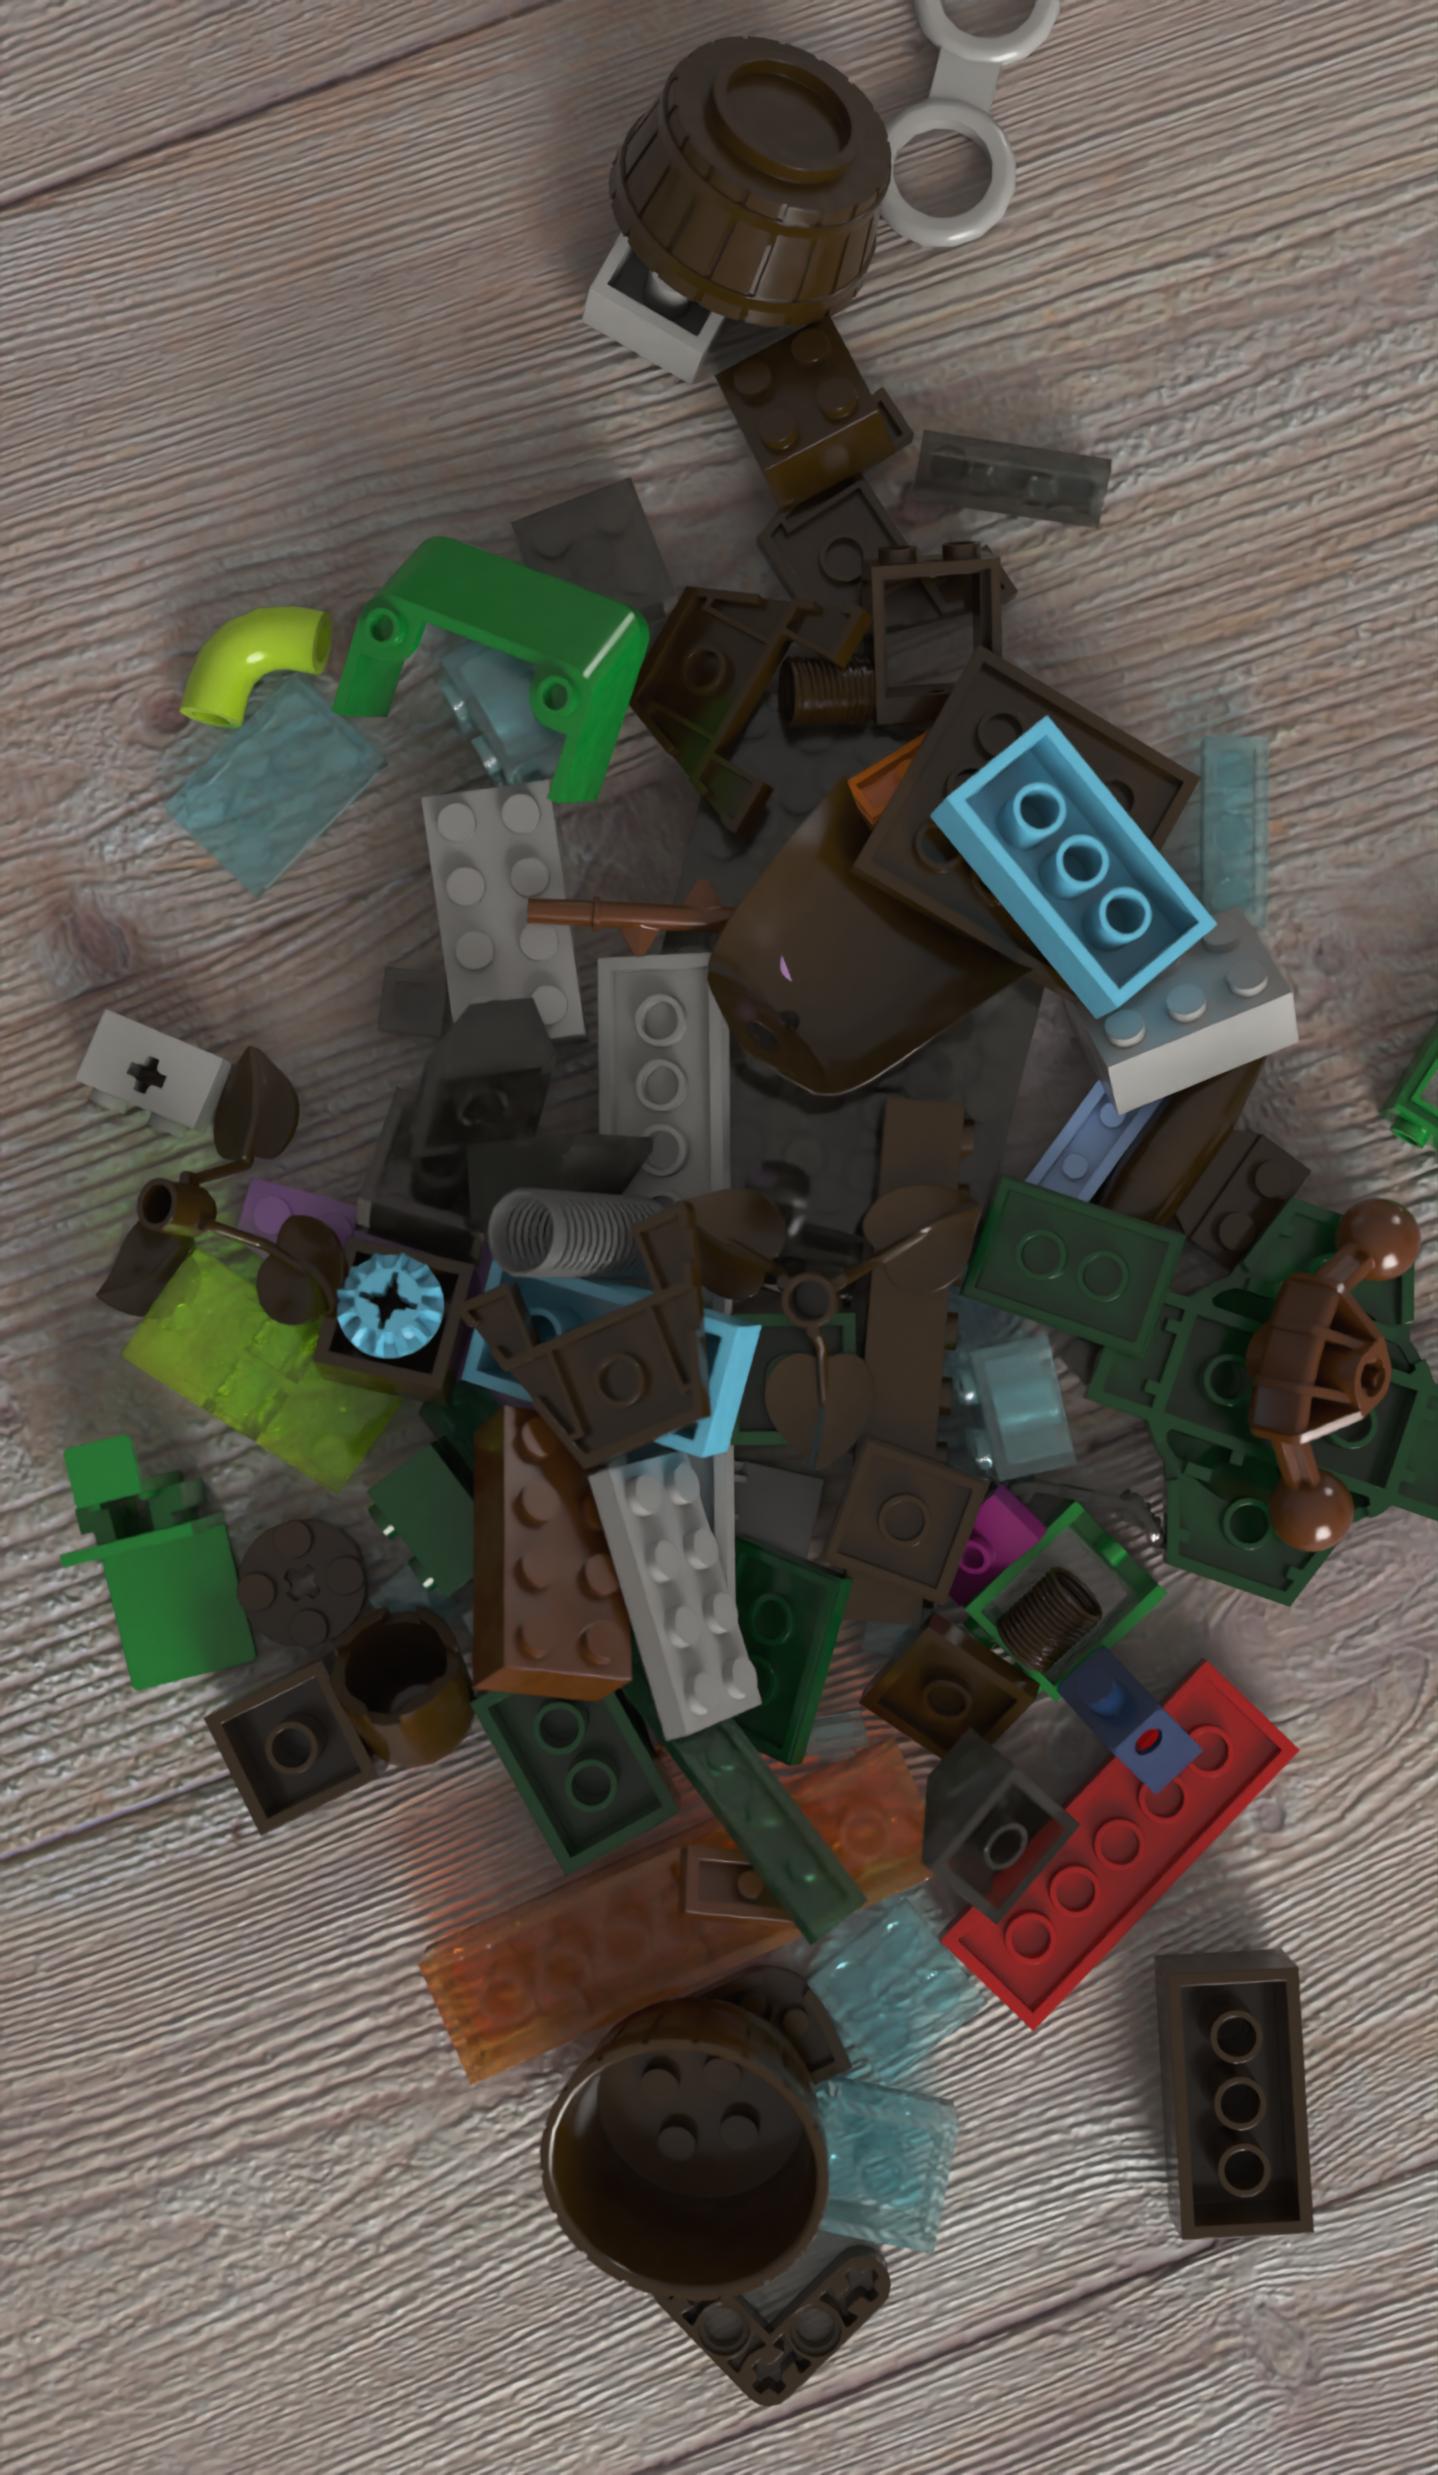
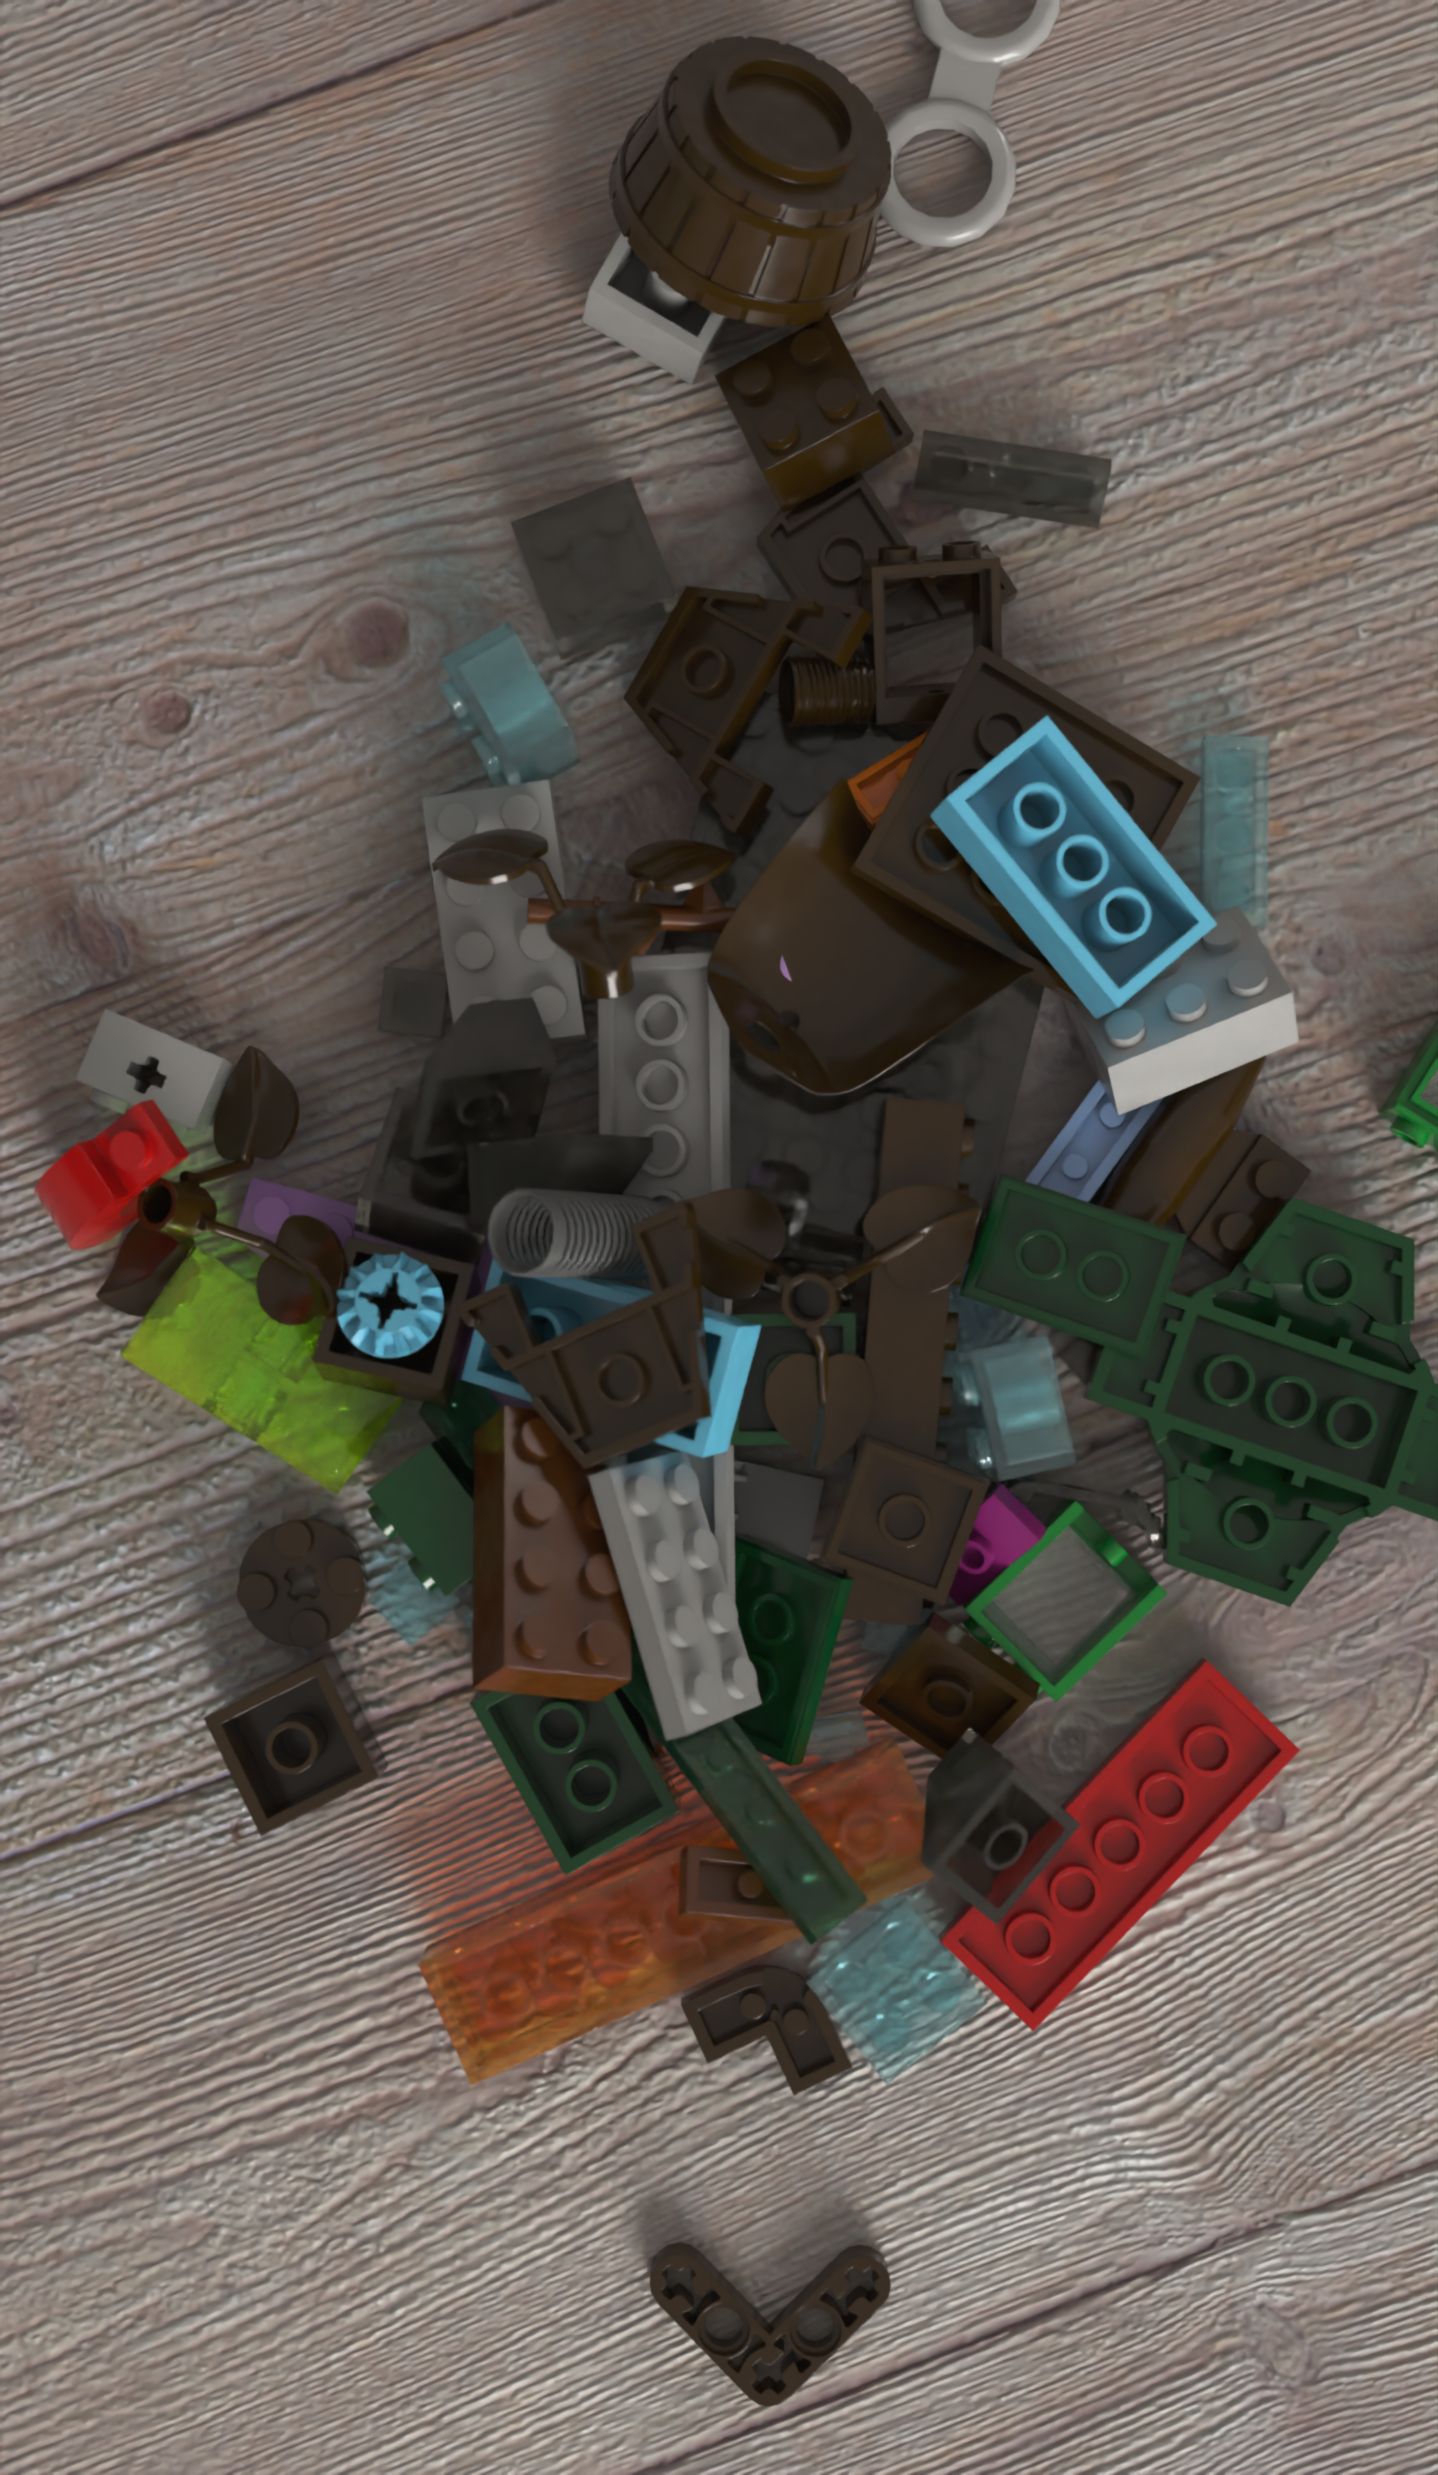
(99, 1180): none -> red arch
(165, 1572): green piece -> none
(248, 650): lime cylinder -> none
(276, 785): clear light blue plate -> none
(404, 1686): dark brown cylinder -> none
(579, 639): green windscreen -> none
(597, 935): none -> dark brown plant
(689, 2152): dark brown piece -> none
(886, 2162): clear light blue brick -> none
(1049, 1619): dark brown piece -> none
(1123, 1710): dark blue torso -> none
(1233, 2094): dark brown brick -> none
(1324, 1368): reddish brown piece -> none

